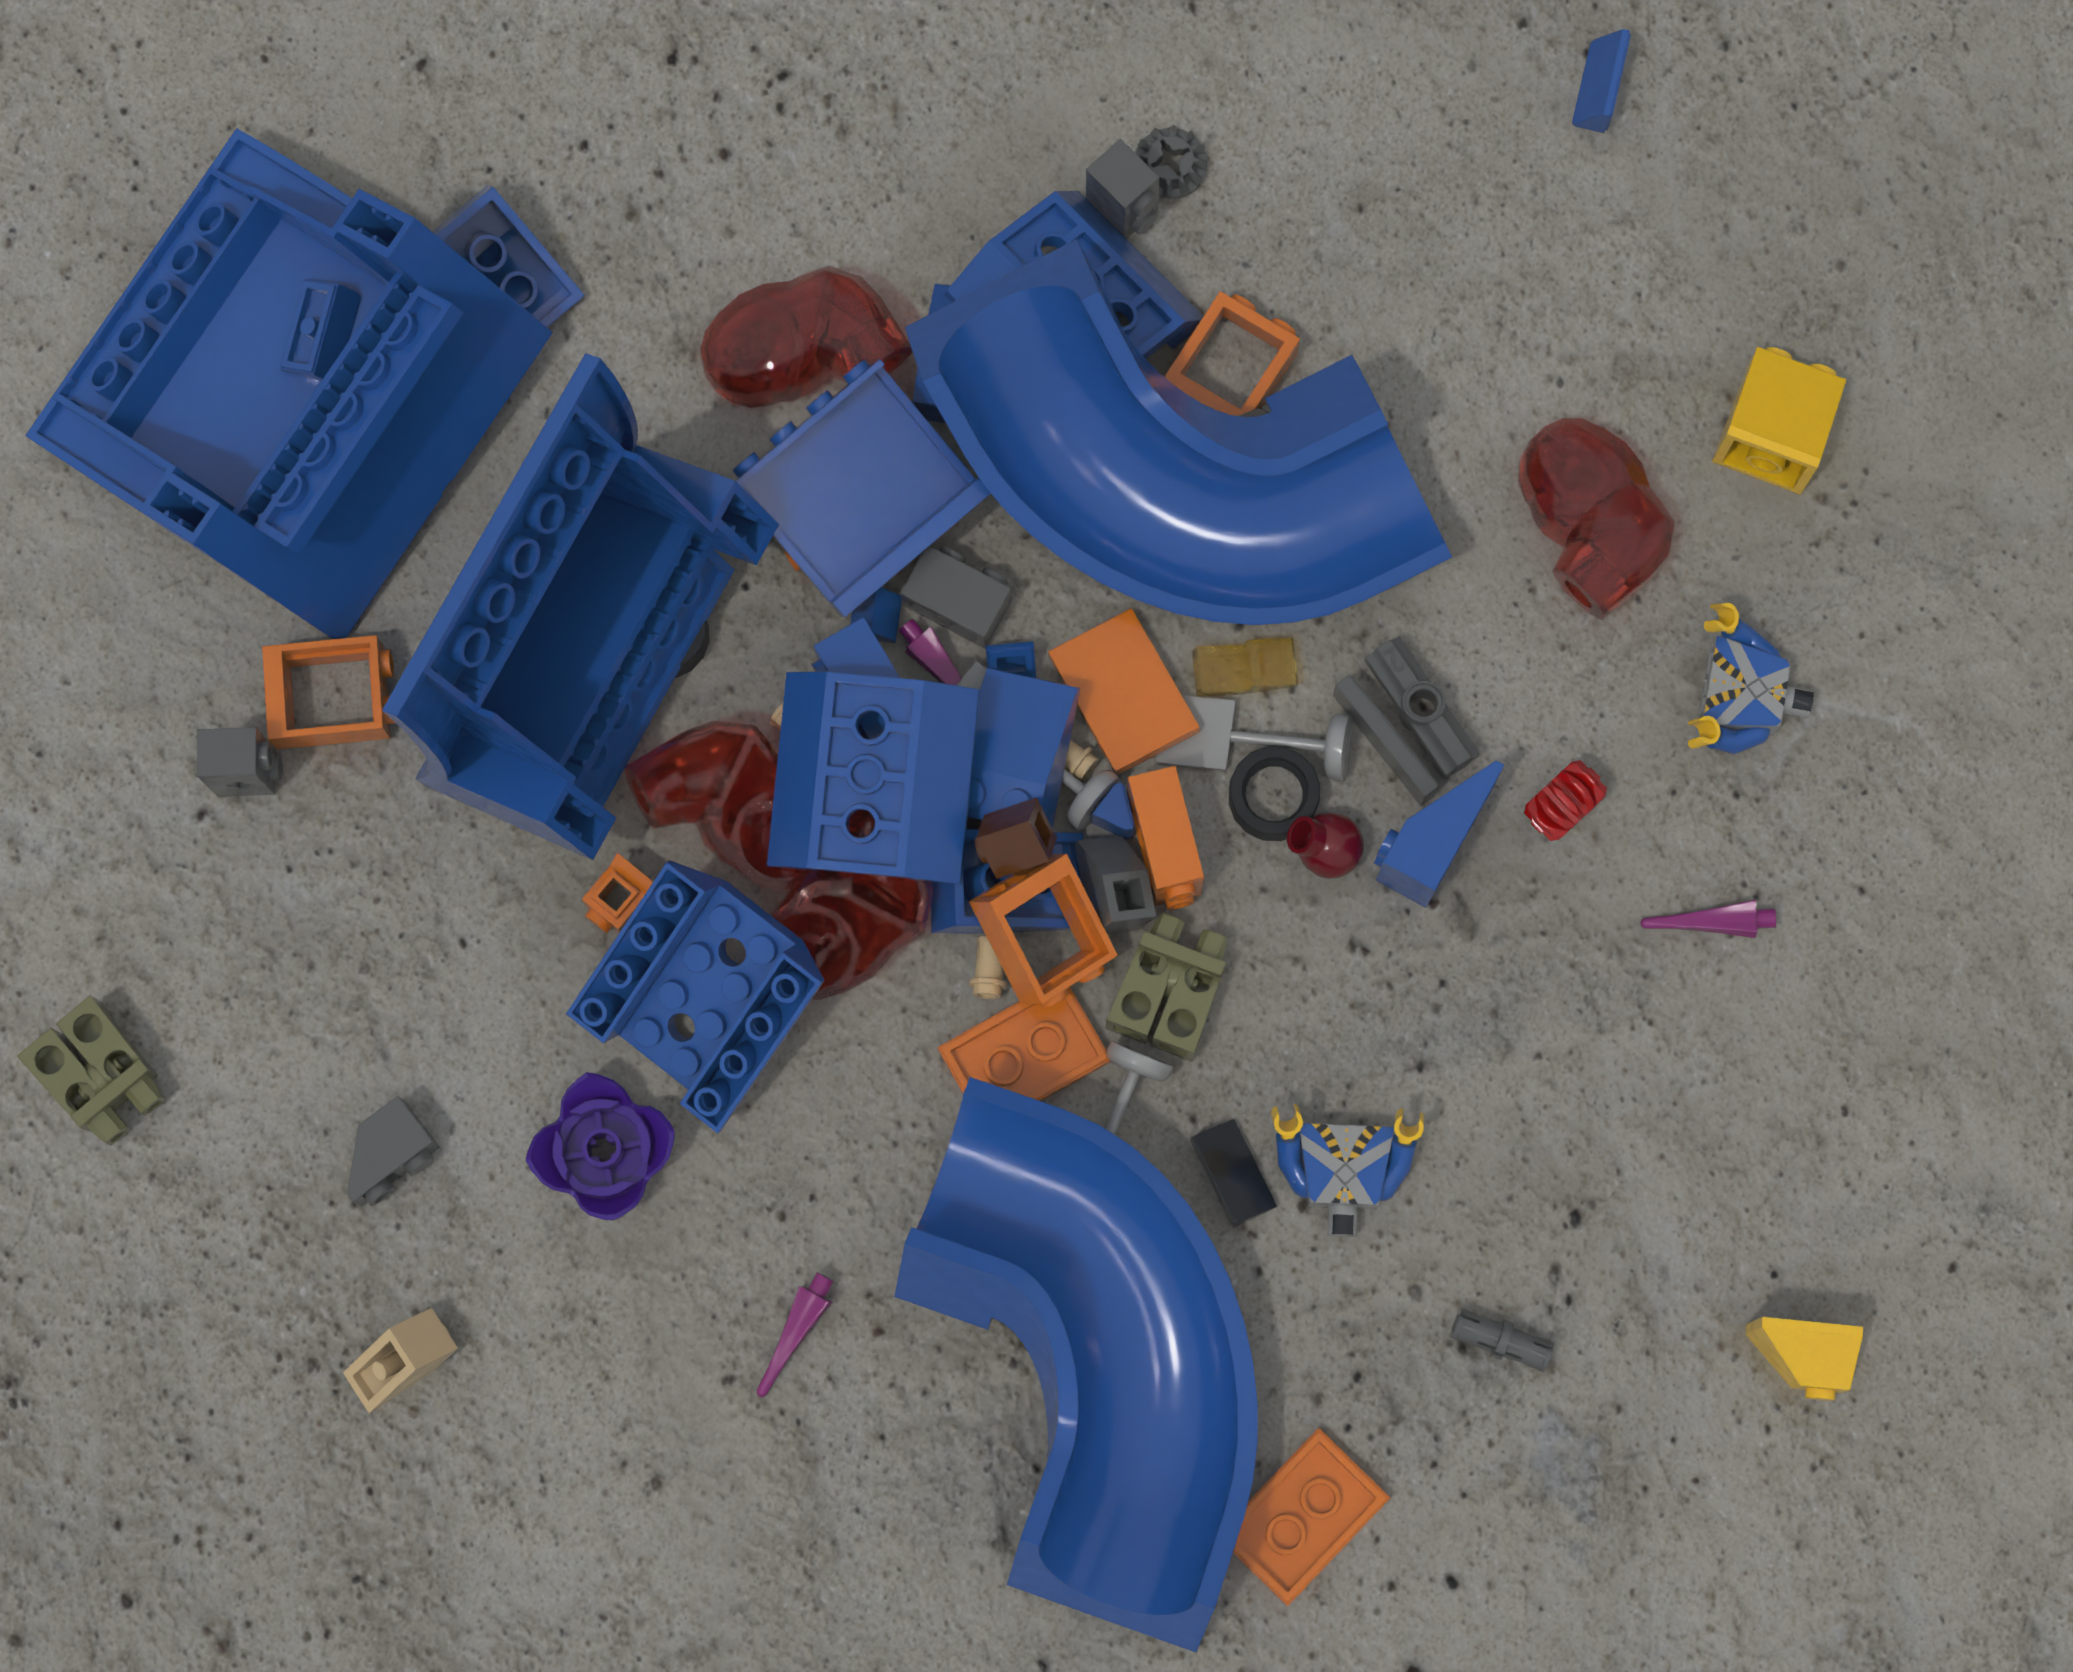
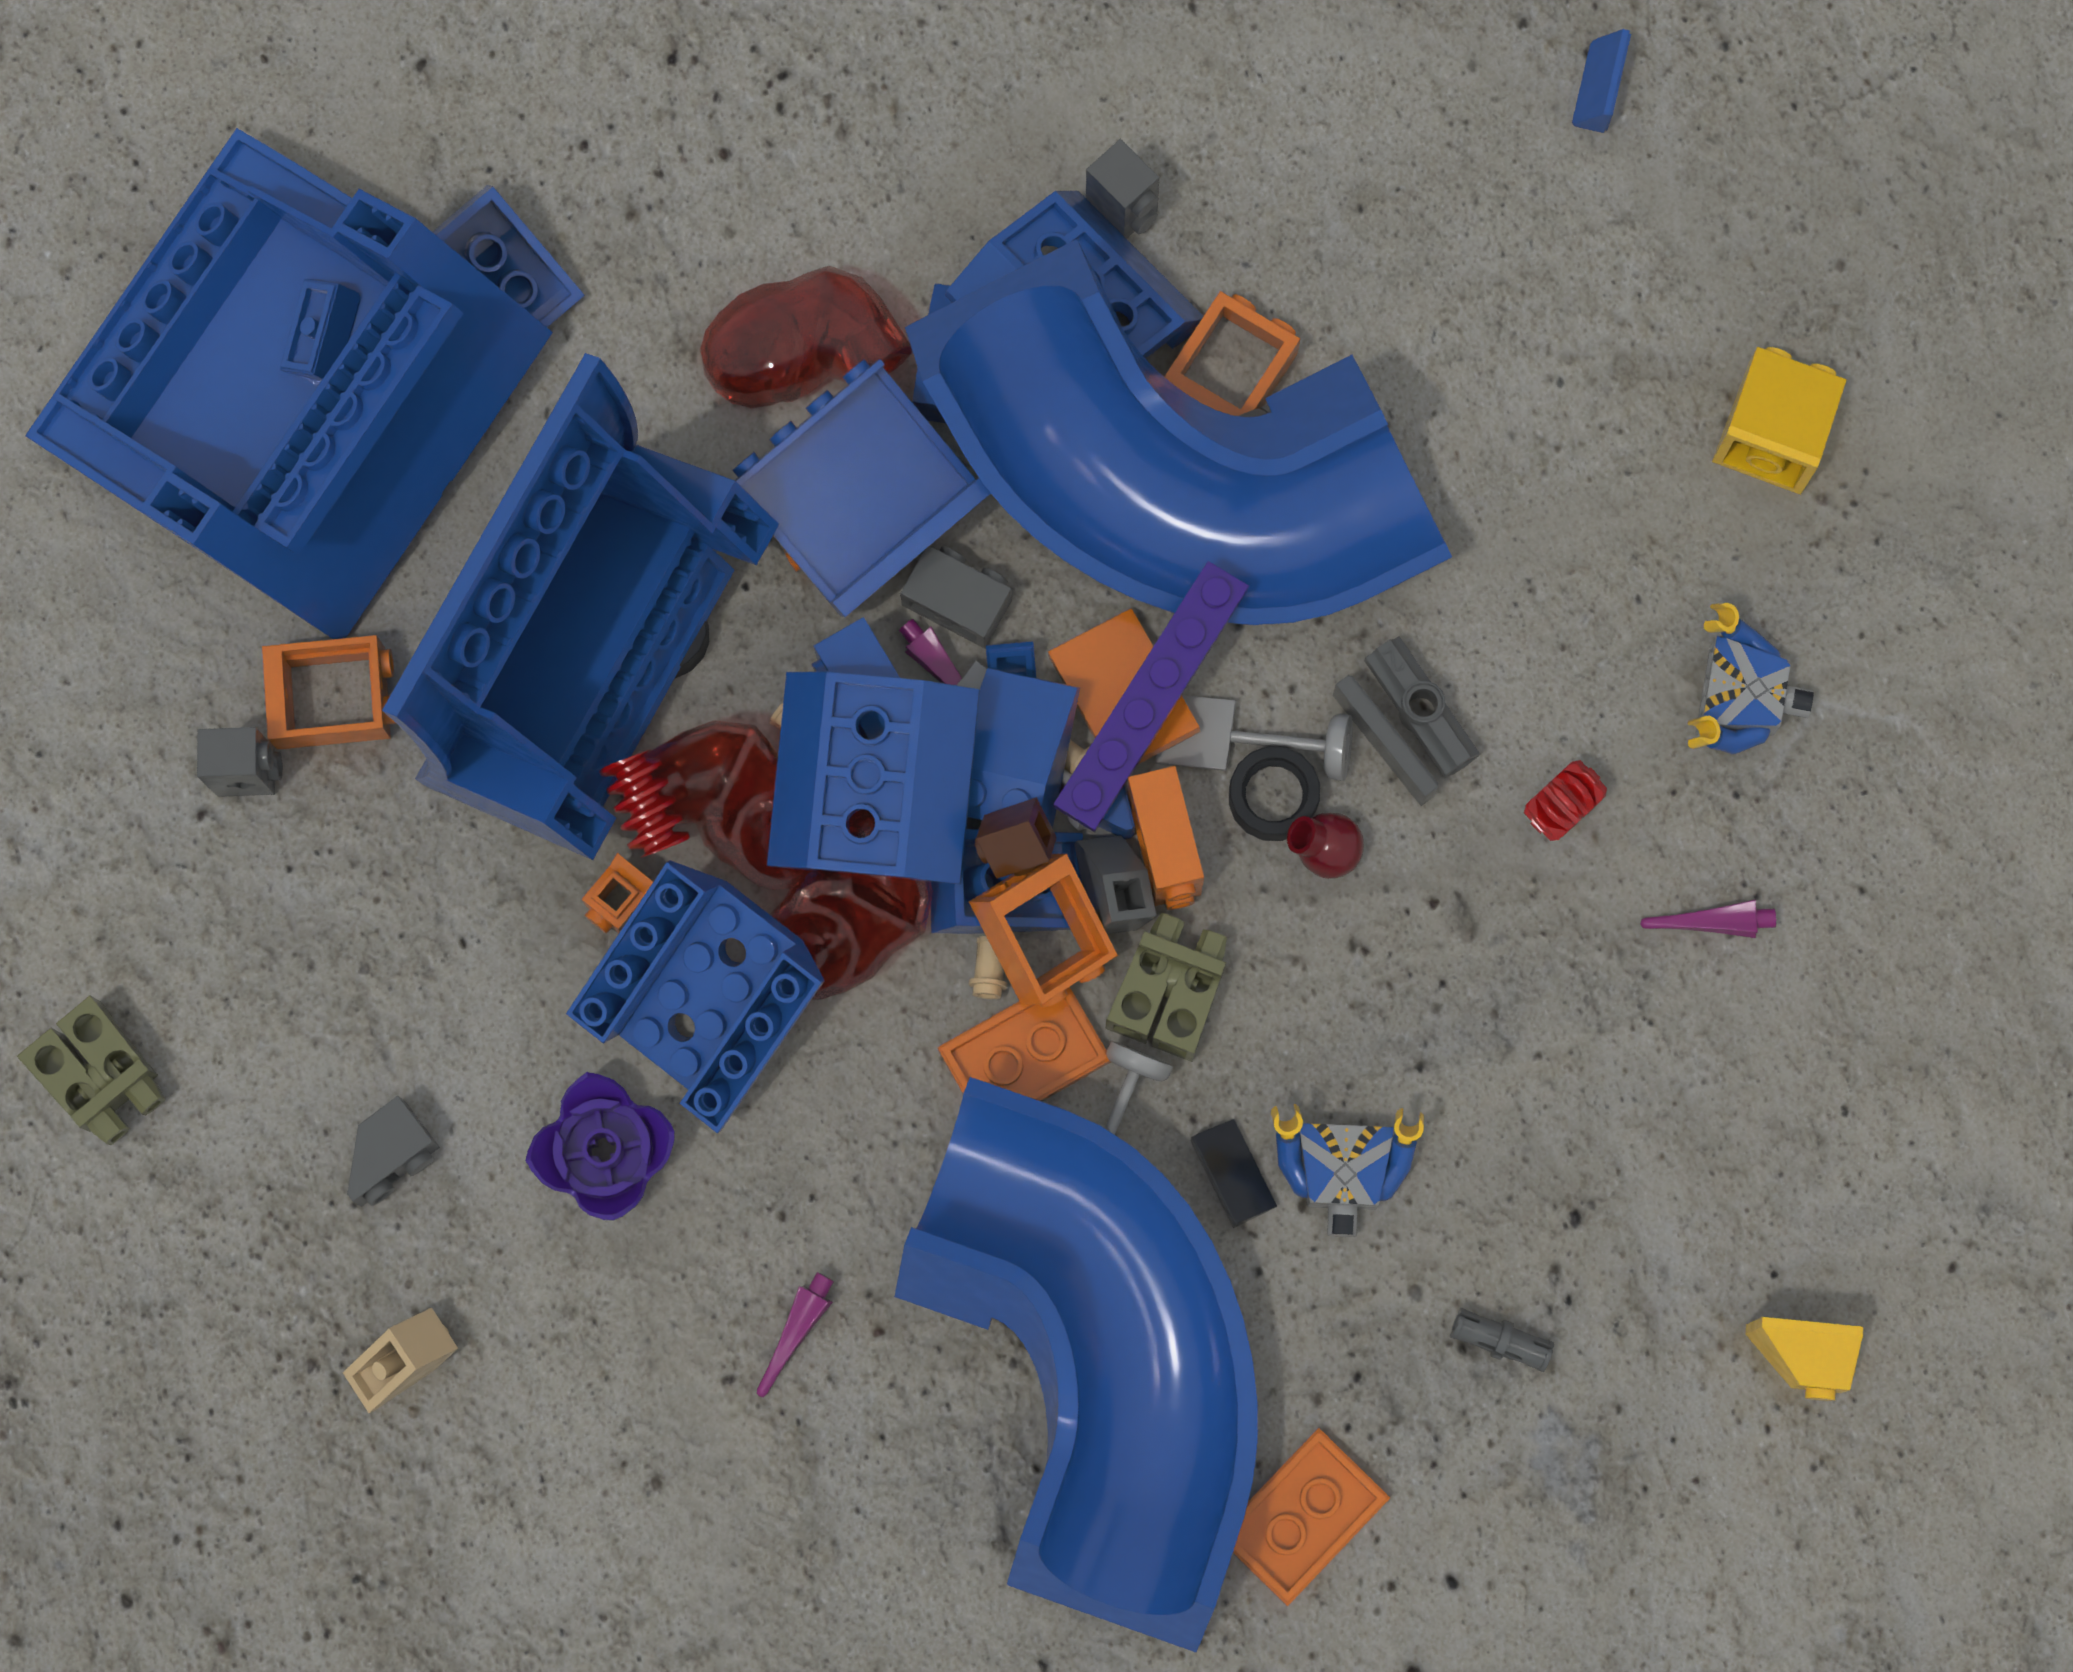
(644, 803): none -> red piece
(881, 614): blue slope -> none
(1151, 696): none -> dark purple plate
(1190, 167): dark grey gear -> none
(1245, 668): clear yellow slope -> none
(1429, 840): blue slope -> none
(1599, 507): clear red piece -> none

